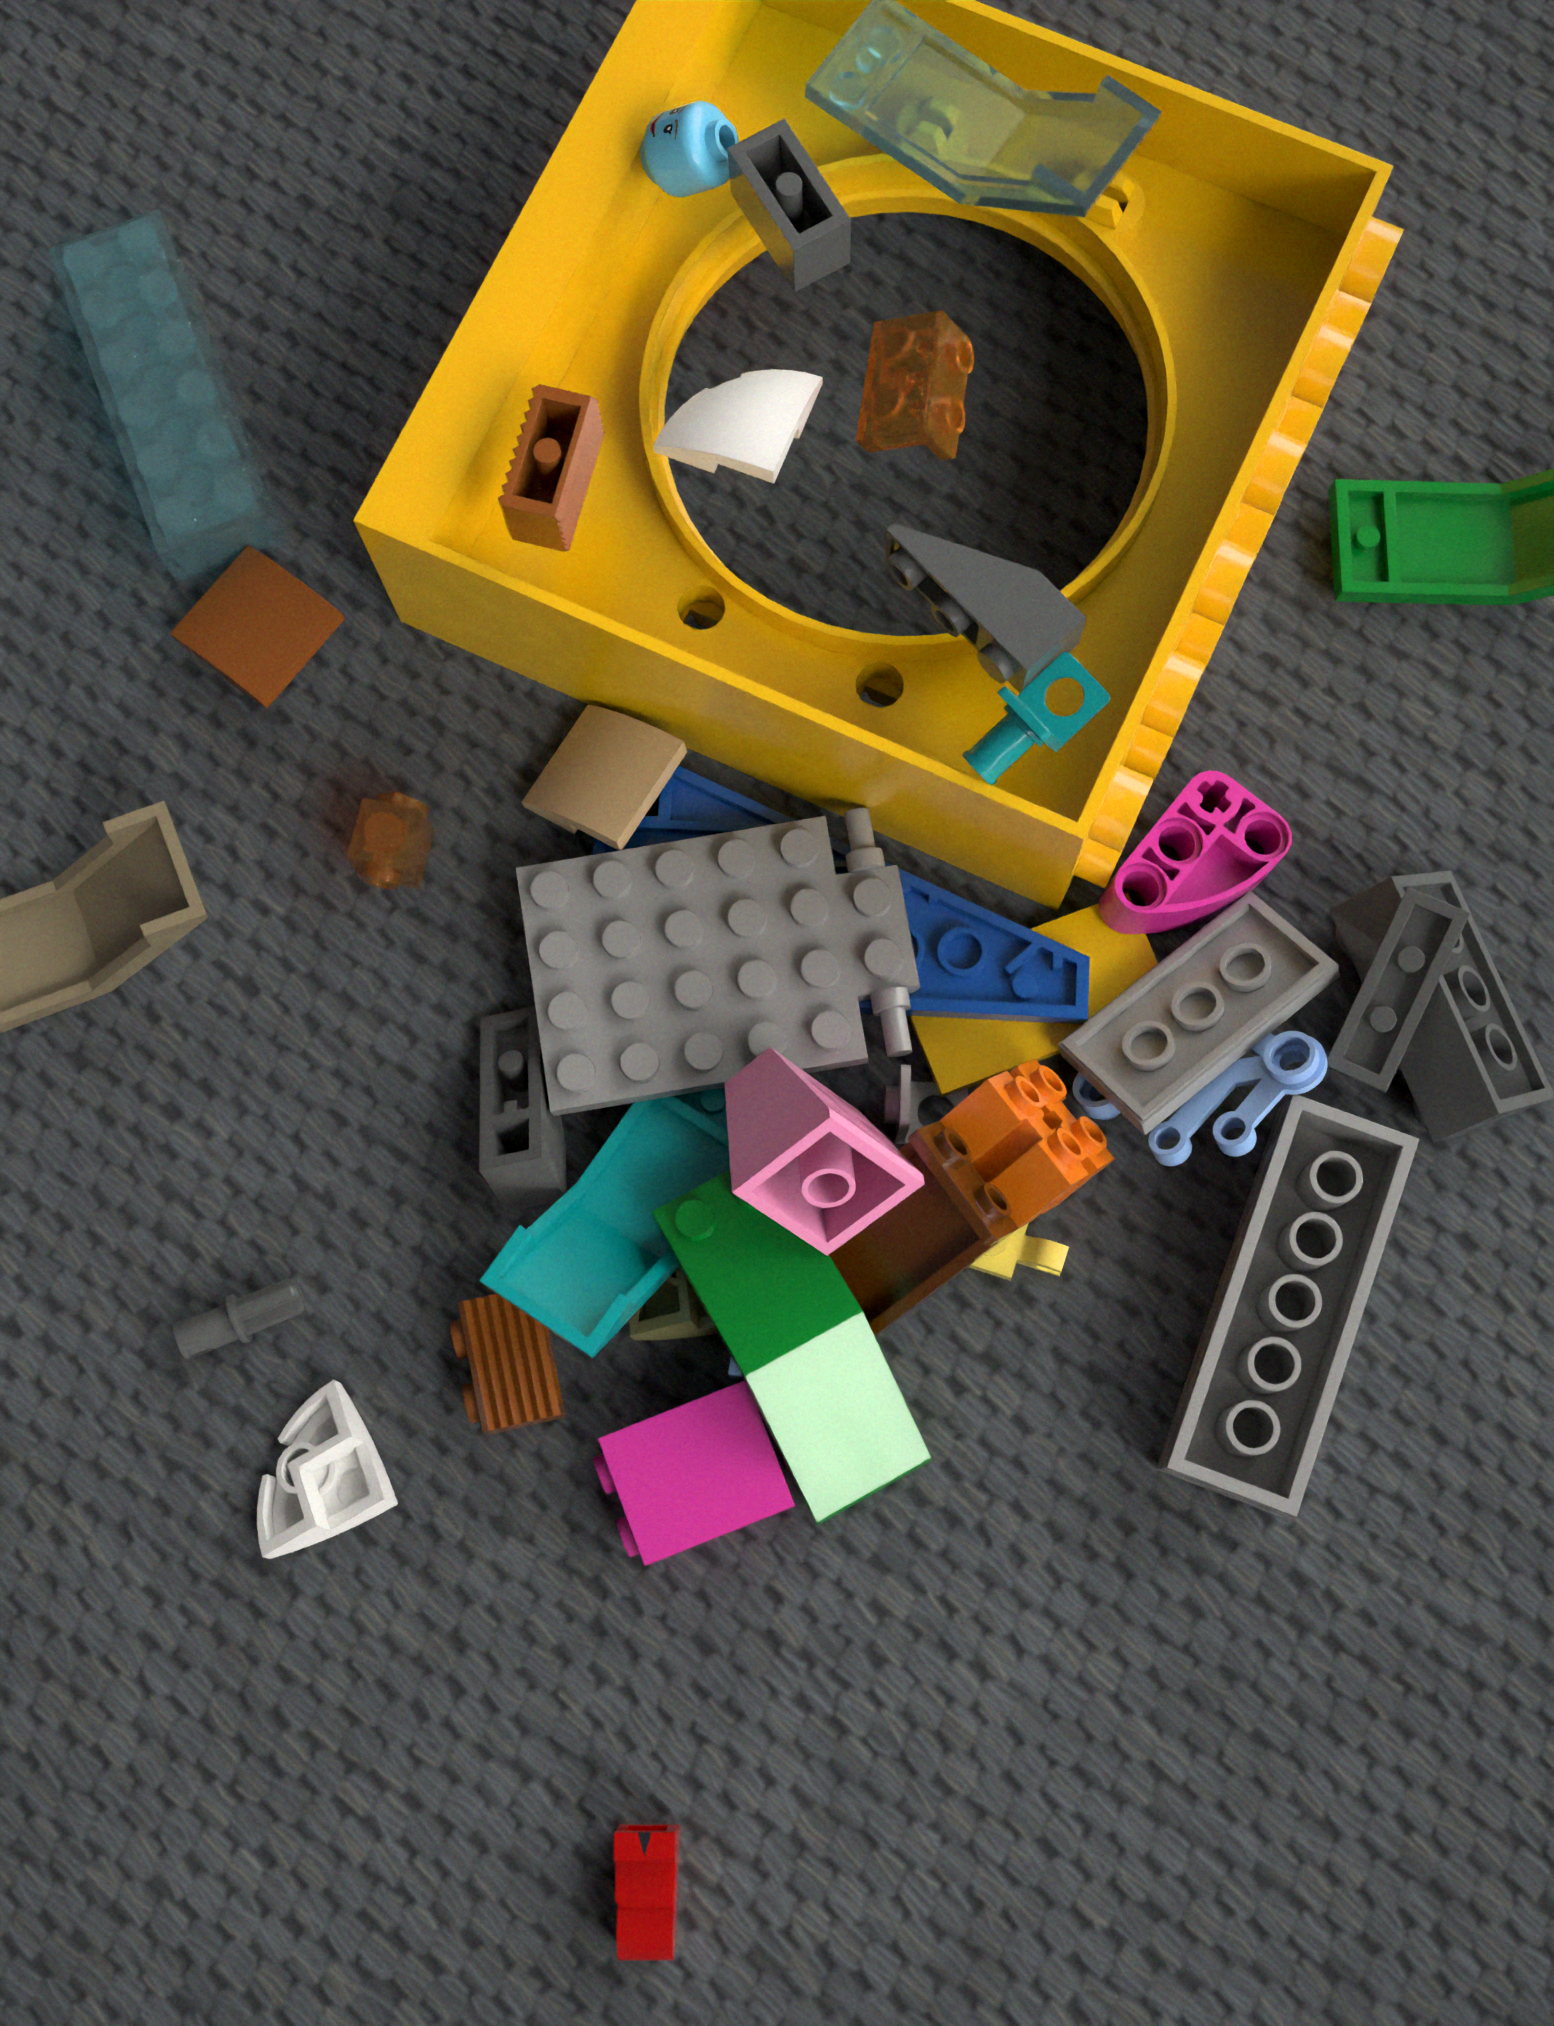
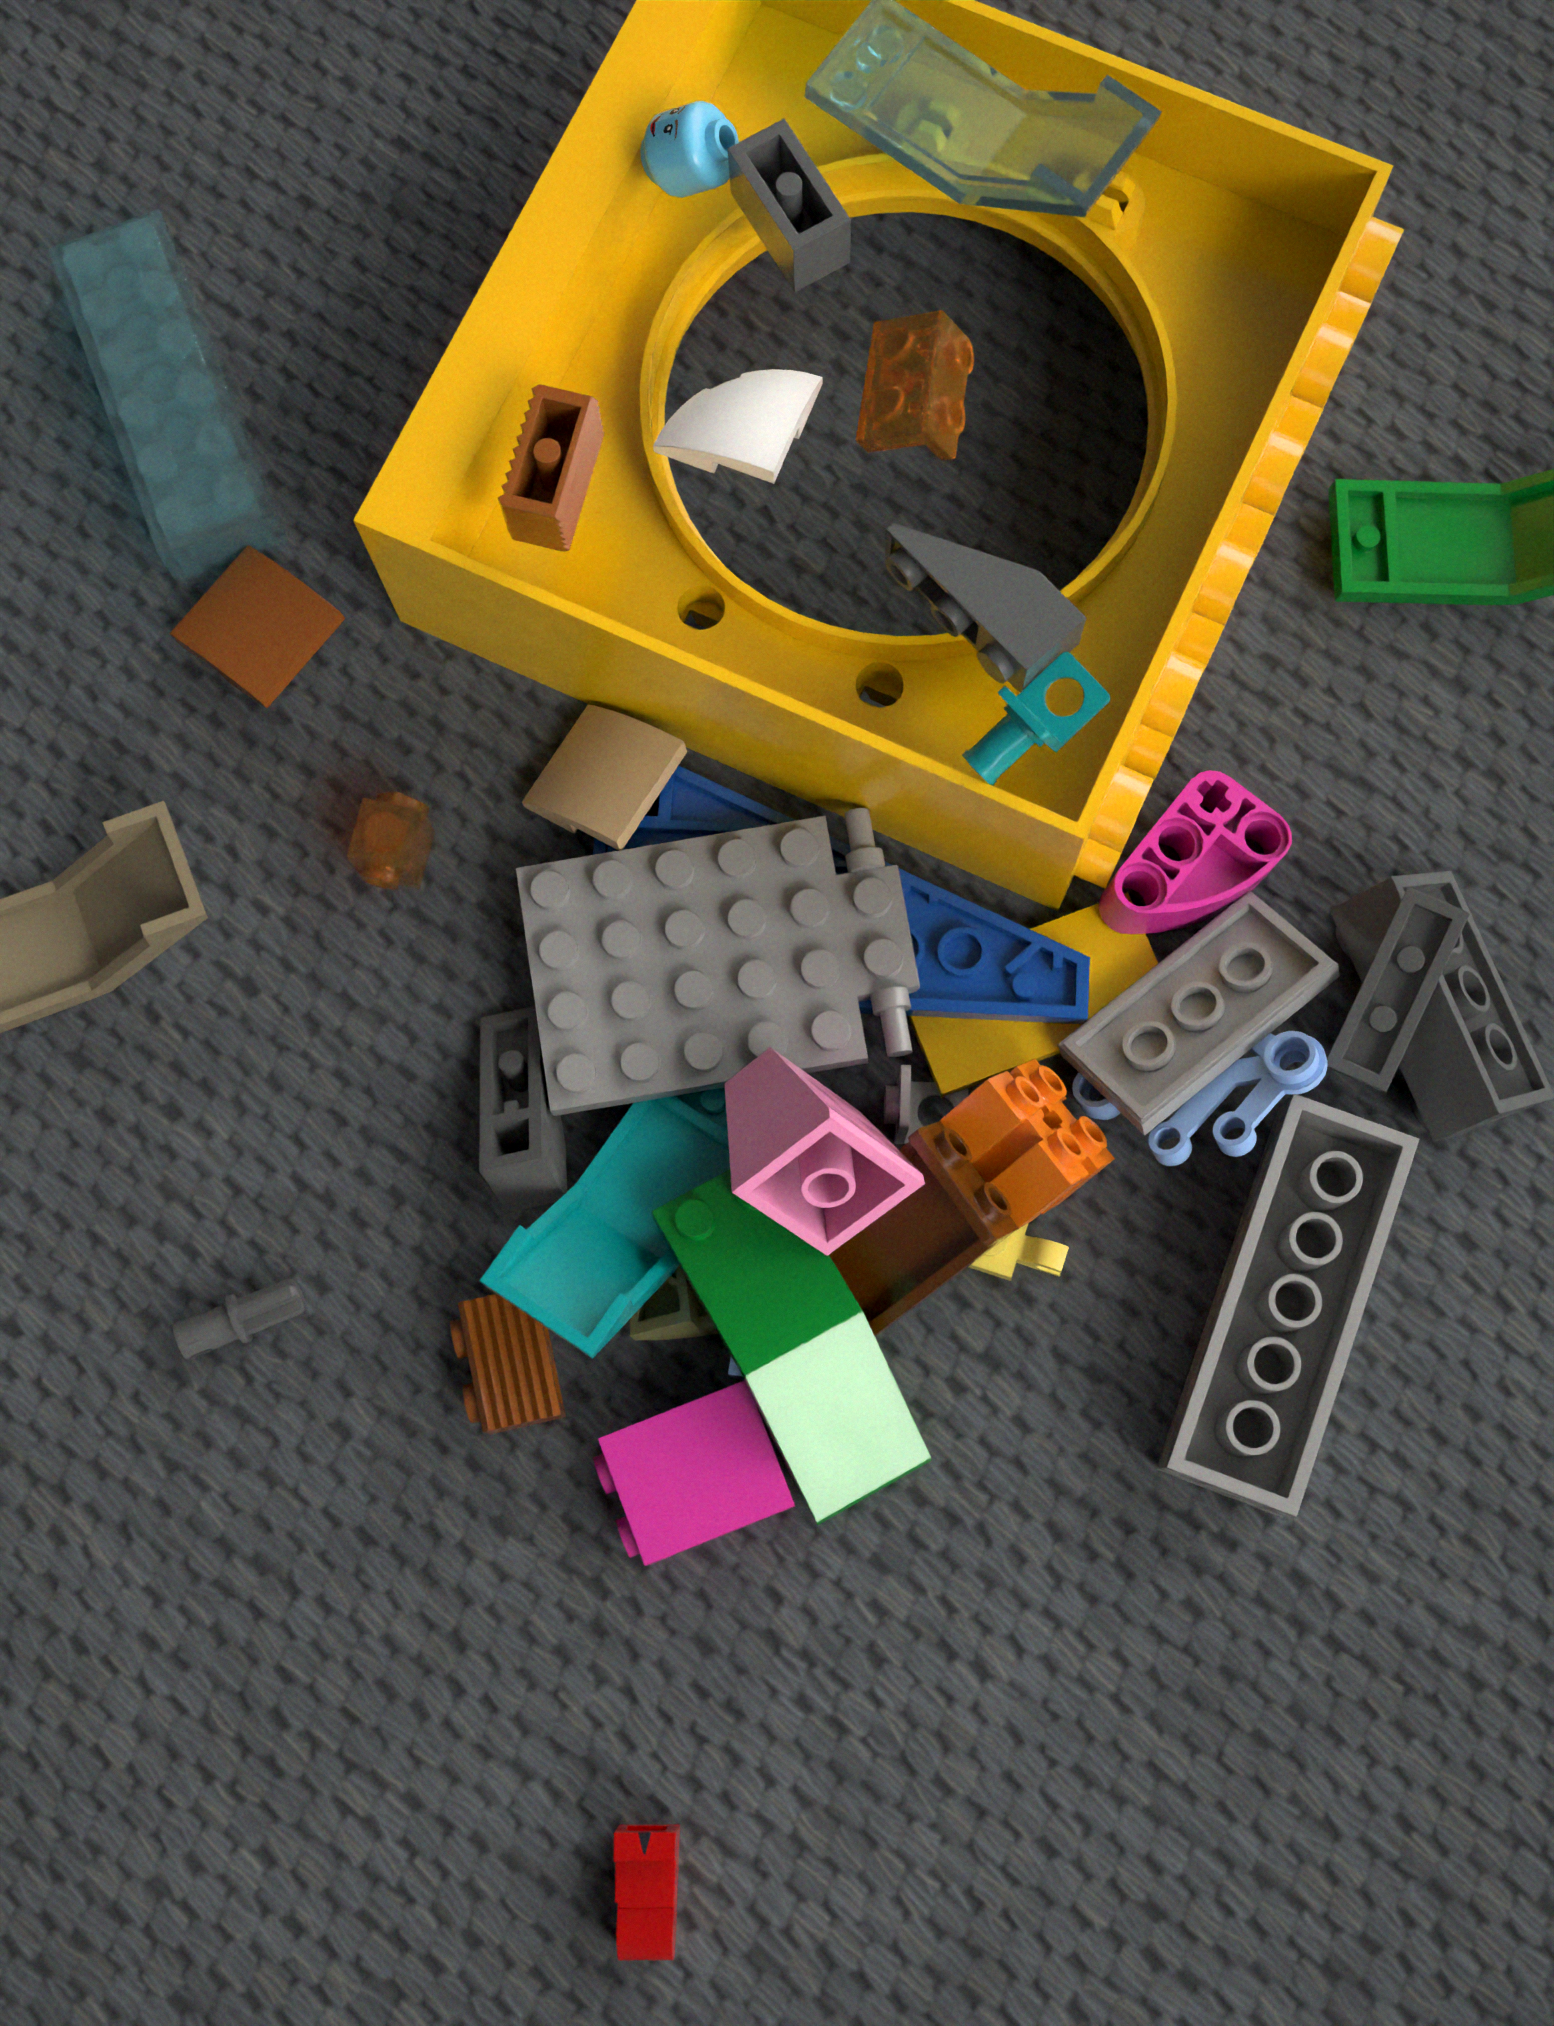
(323, 1479): white brick -> none

